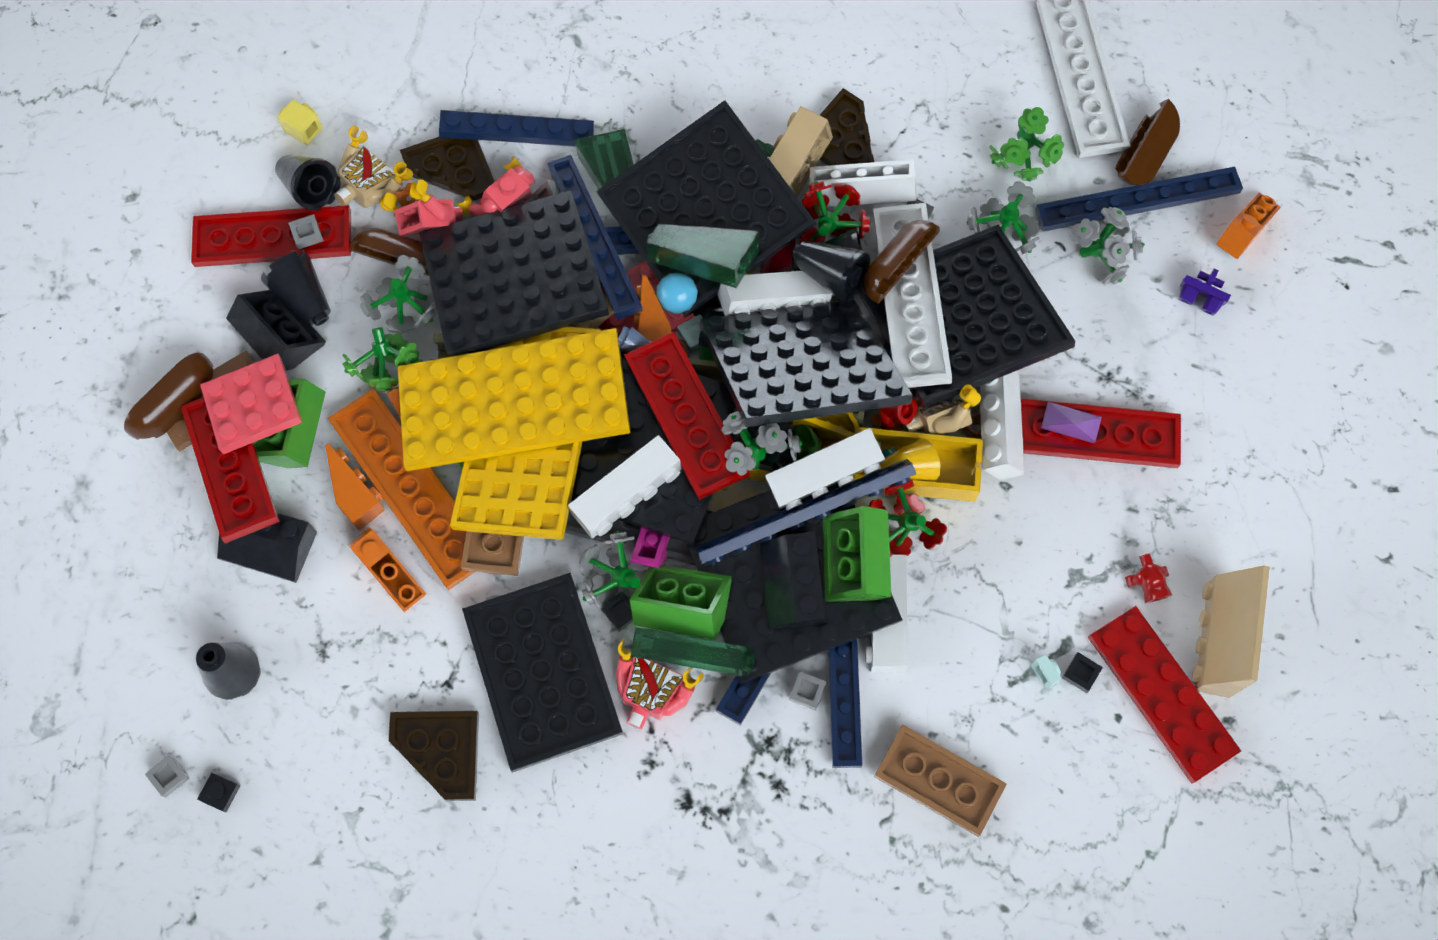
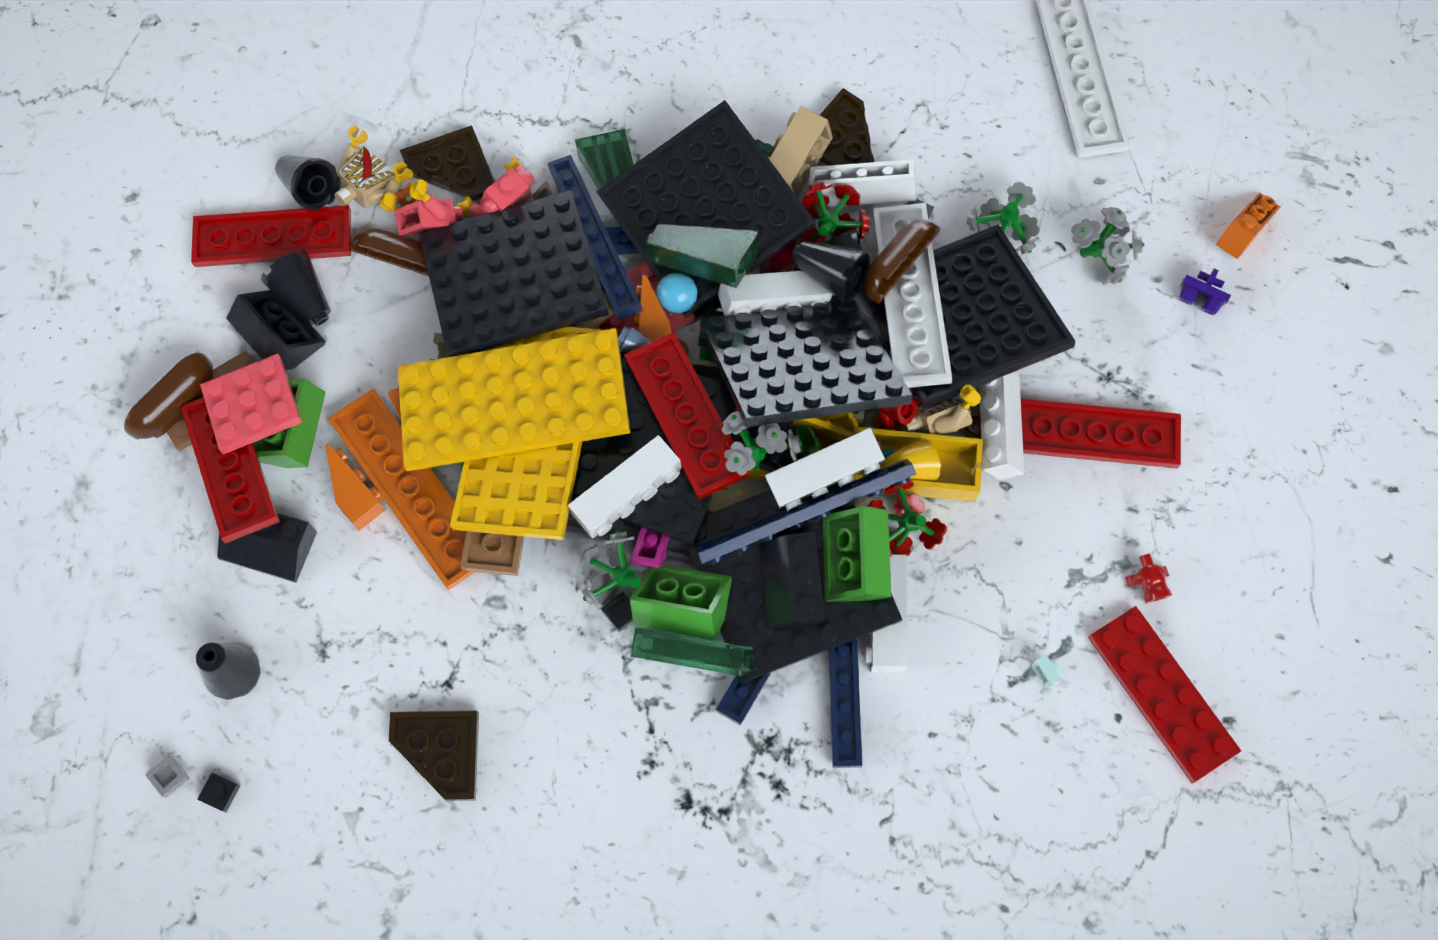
(299, 121): light yellow brick -> none
(306, 231): light grey plate -> none
(384, 348): bright green plant -> none
(387, 569): orange slope -> none
(395, 292): light grey plant -> none
(513, 128): dark blue plate -> none
(541, 672): black plate -> none
(651, 688): torso -> none
(690, 332): light aqua plate -> none
(807, 690): light grey plate -> none
(940, 780): medium nougat plate -> none
(1018, 150): bright green plant -> none
(1071, 422): medium lavender slope -> none
(1082, 672): black plate -> none
(1140, 198): dark blue plate -> none
(1149, 145): reddish brown brick -> none
(1231, 631): tan slope -> none

